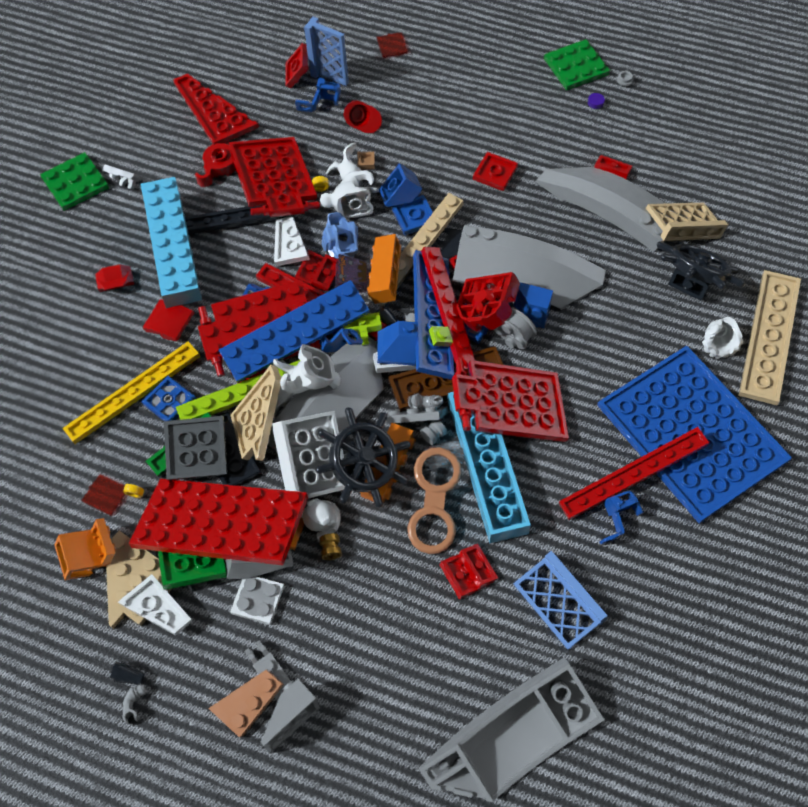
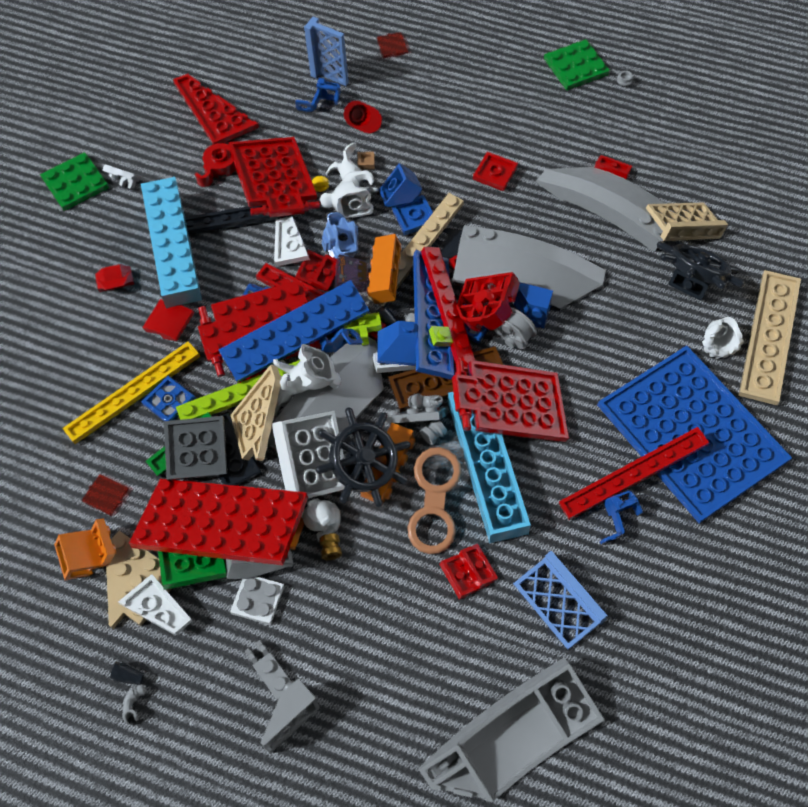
(133, 490): yellow tile -> none
(247, 702): nougat wing -> none
(296, 66): red plate -> none
(596, 100): dark purple tile -> none

